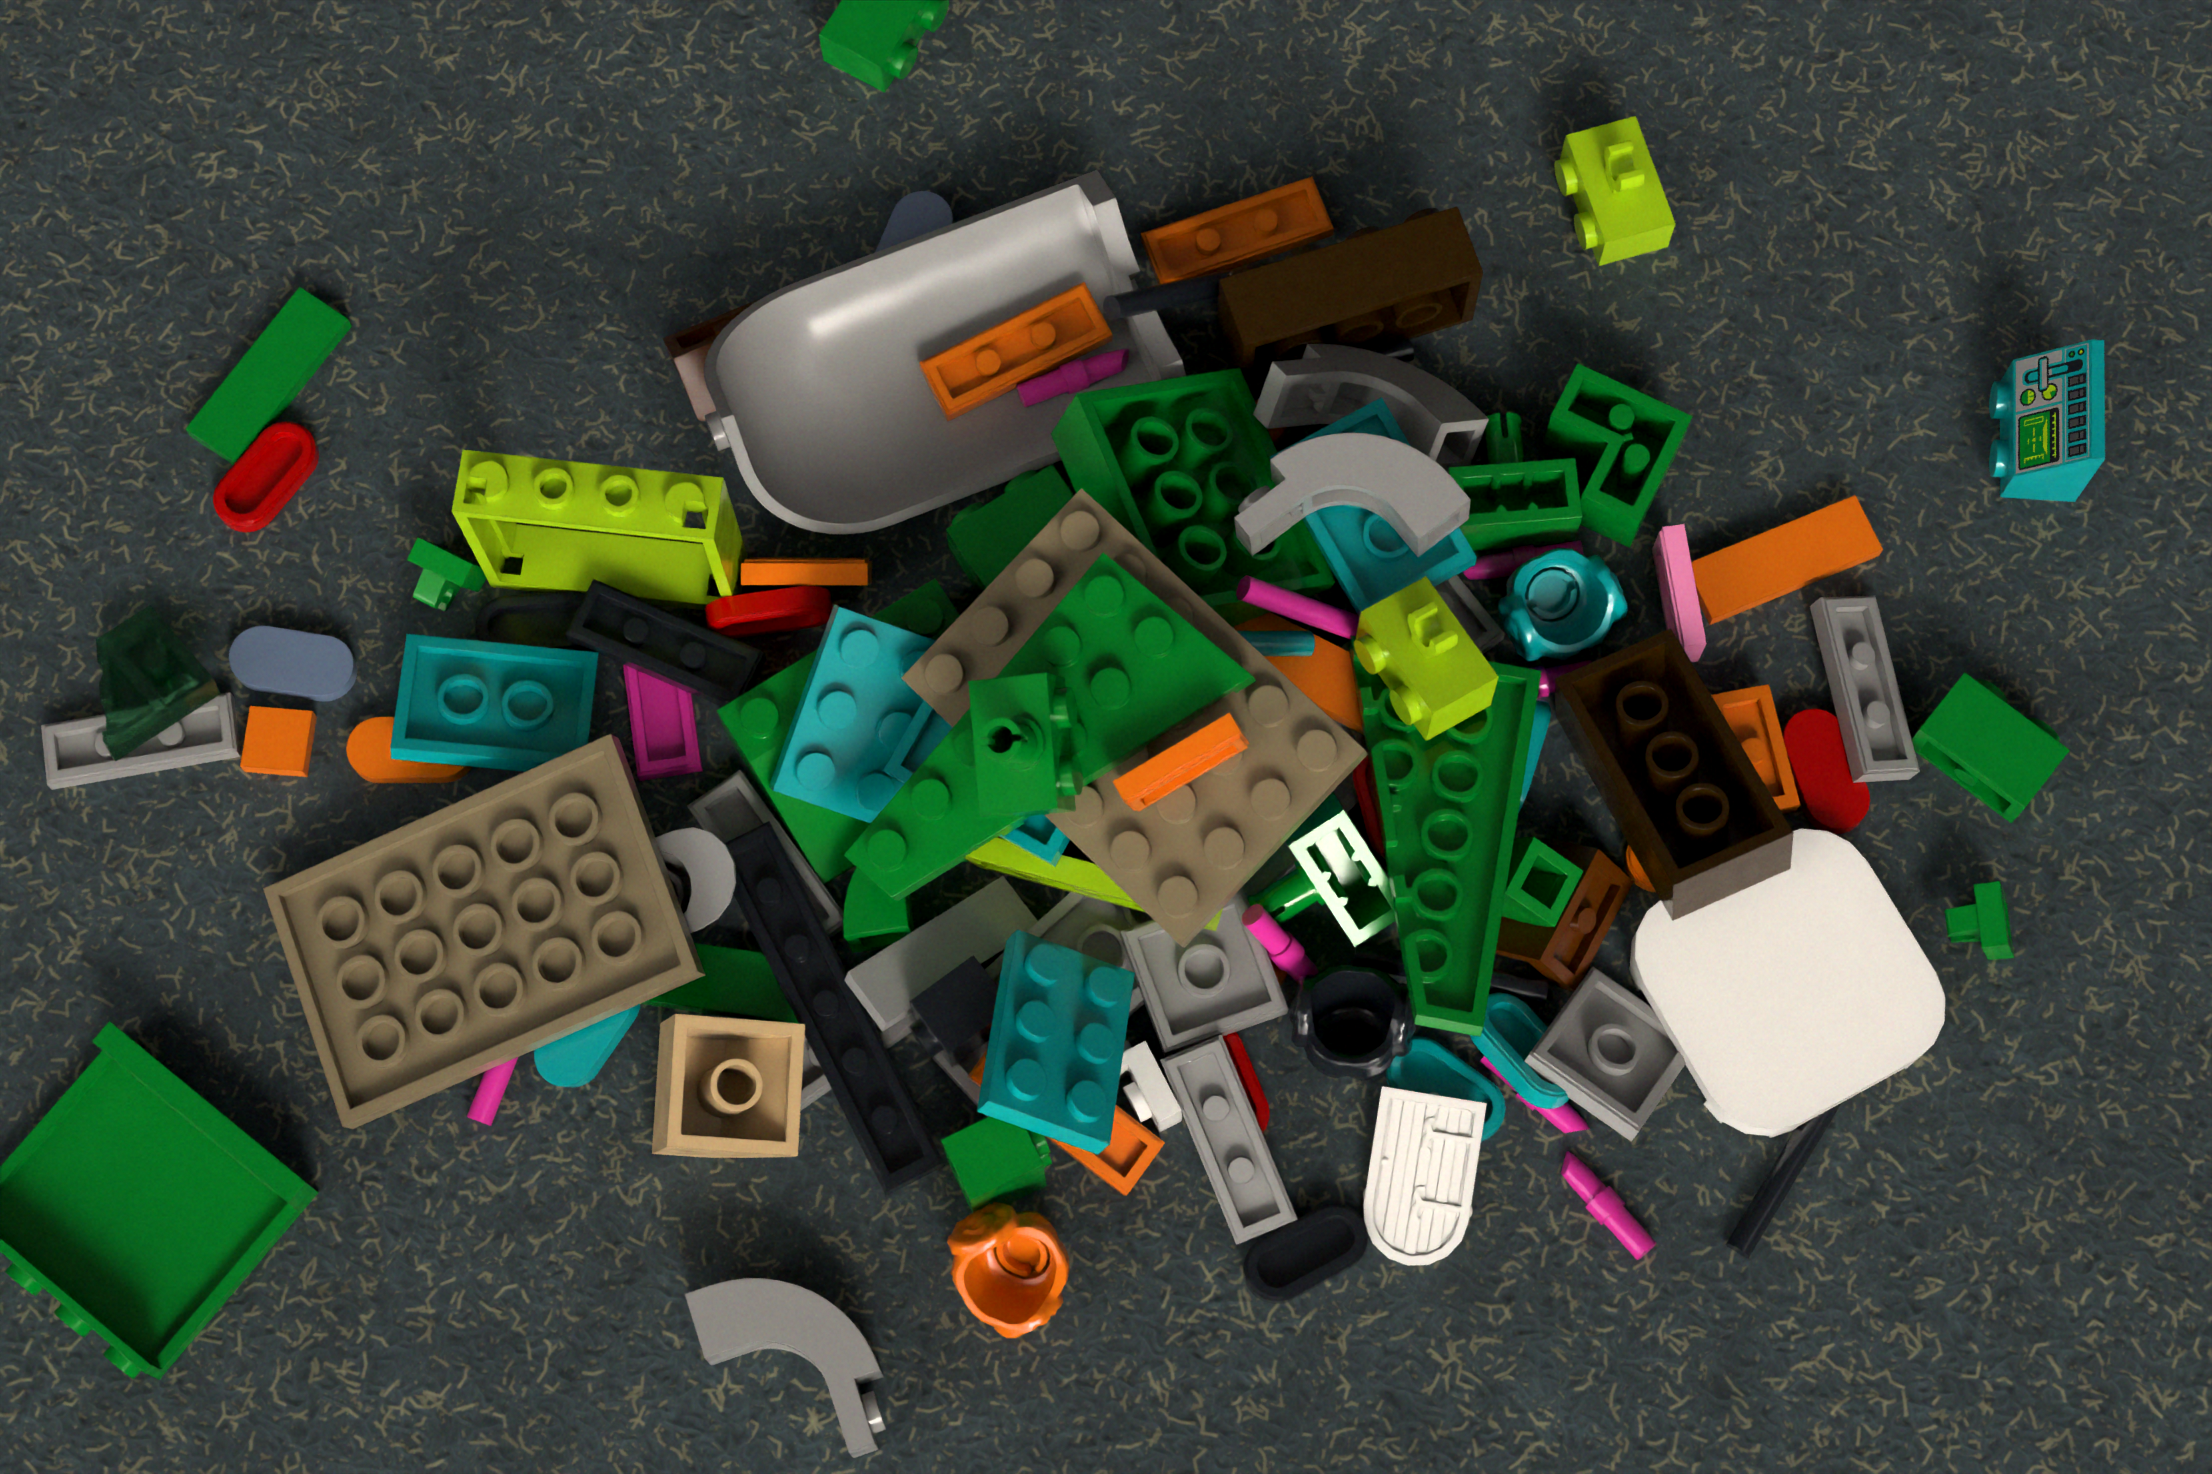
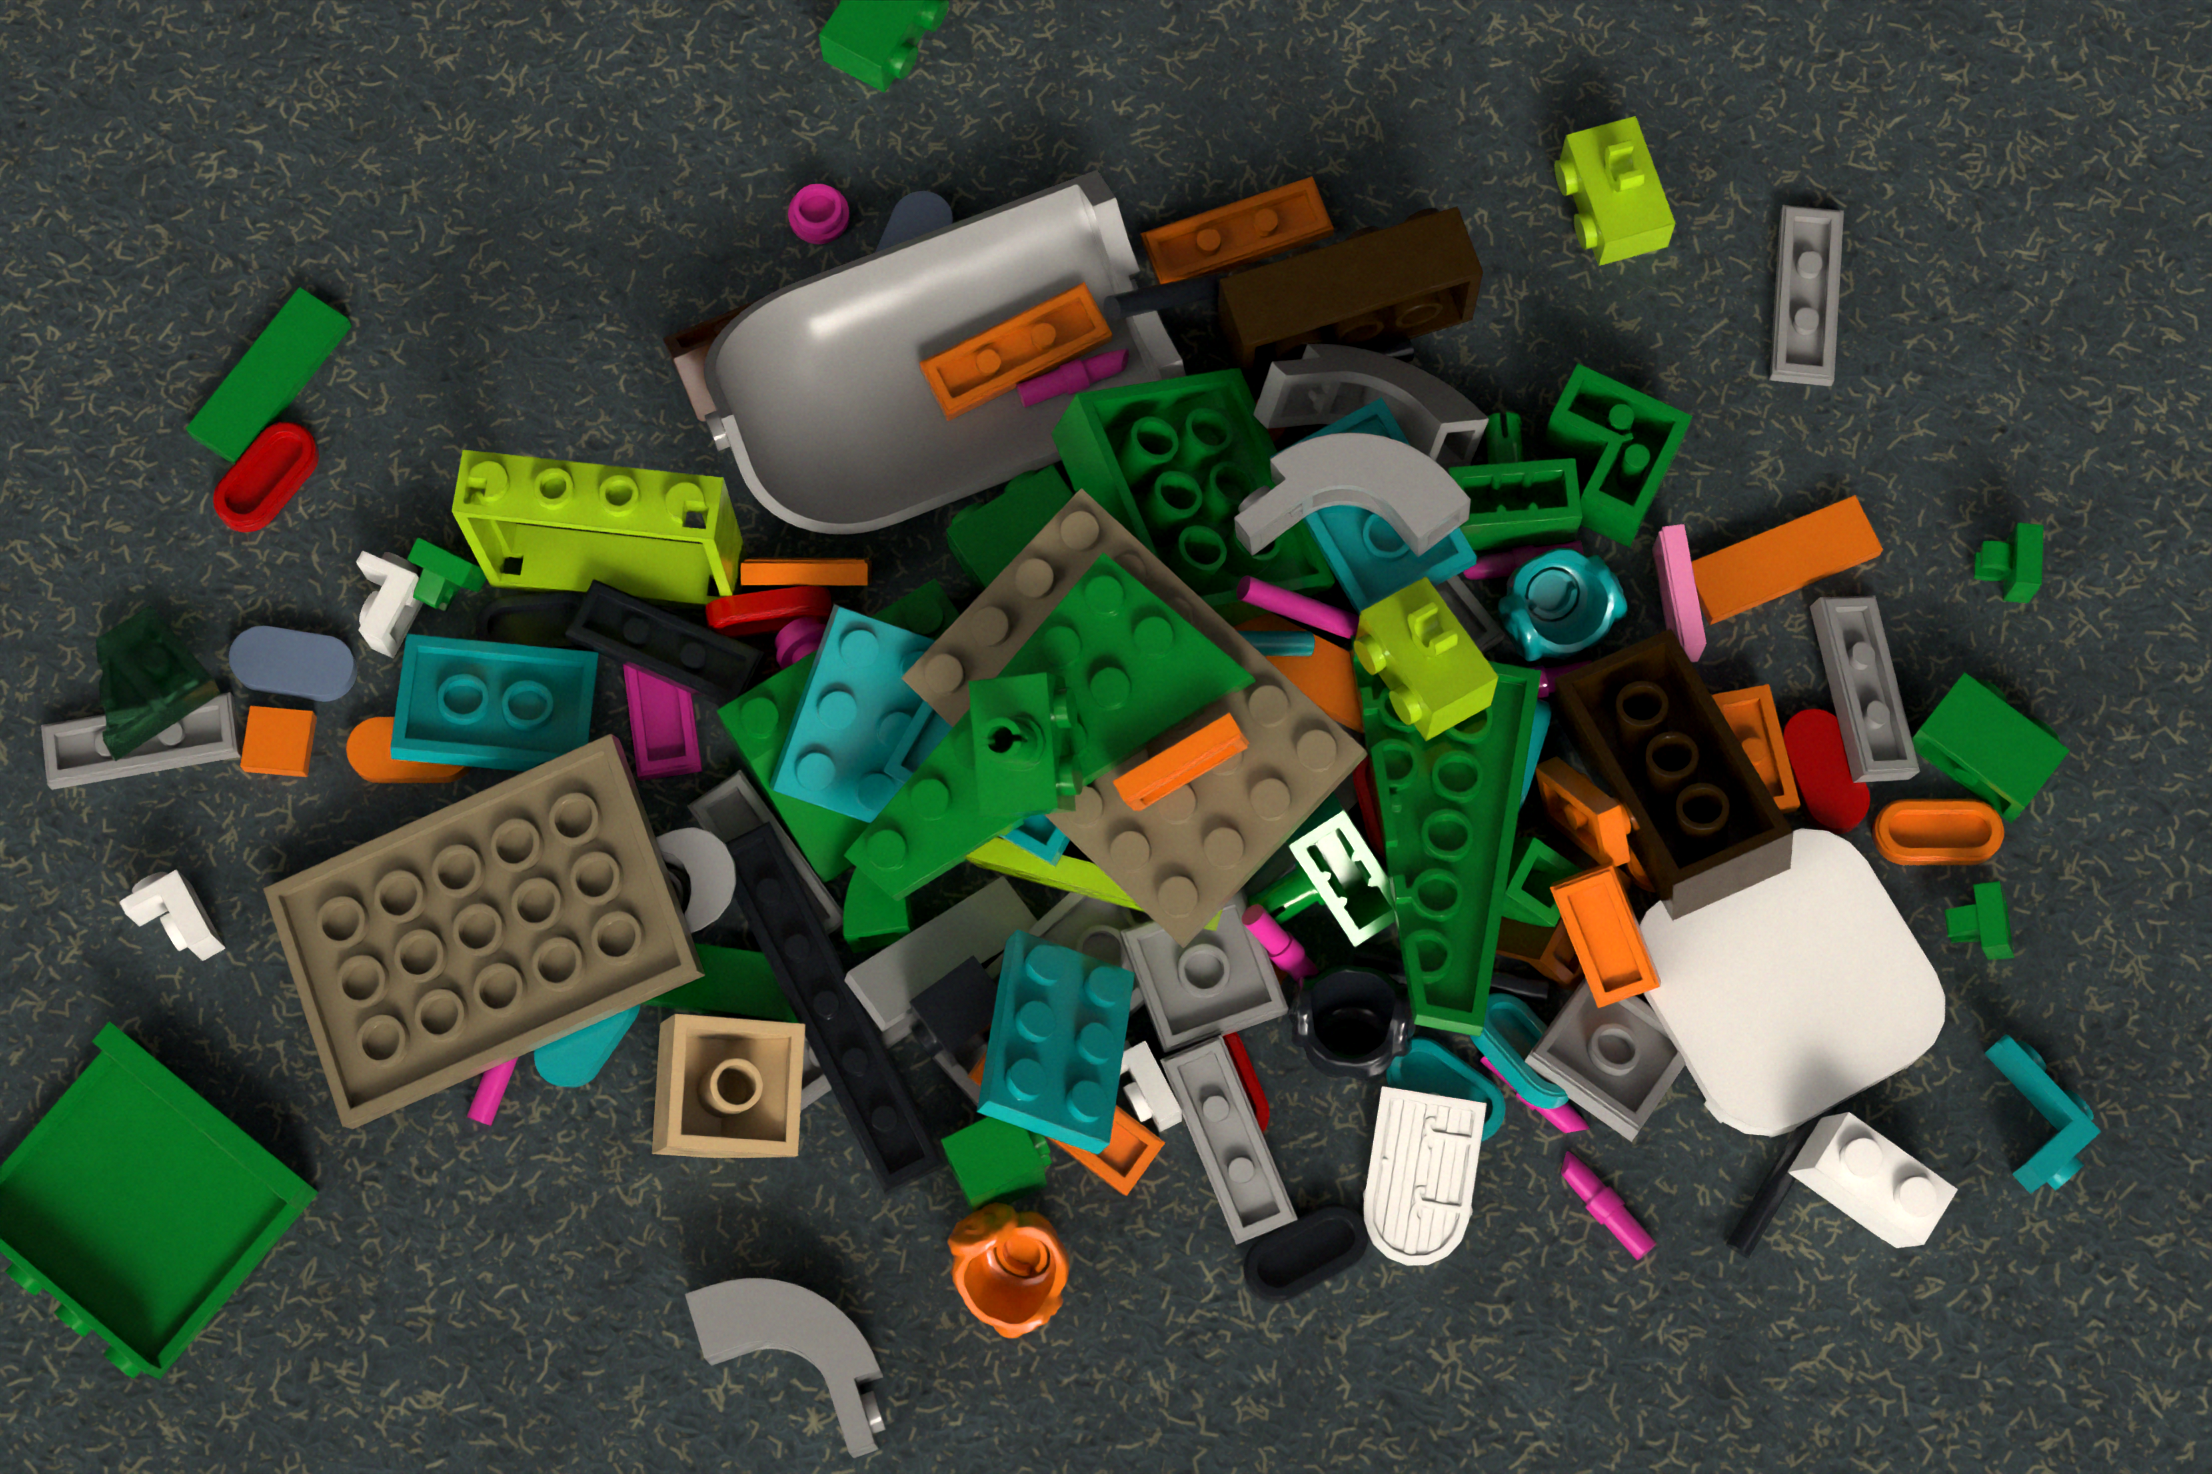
(187, 919): none -> white bracket
(393, 609): none -> white bracket
(798, 640): none -> dark pink plate
(818, 214): none -> dark pink plate
(1583, 812): none -> orange plate
(1605, 934): none -> orange tile
(1806, 295): none -> light grey tile
(1872, 1180): none -> white brick
(1937, 831): none -> orange tile
(2014, 561): none -> green tile
(2050, 423): slope -> none
(2063, 1109): none -> teal bracket

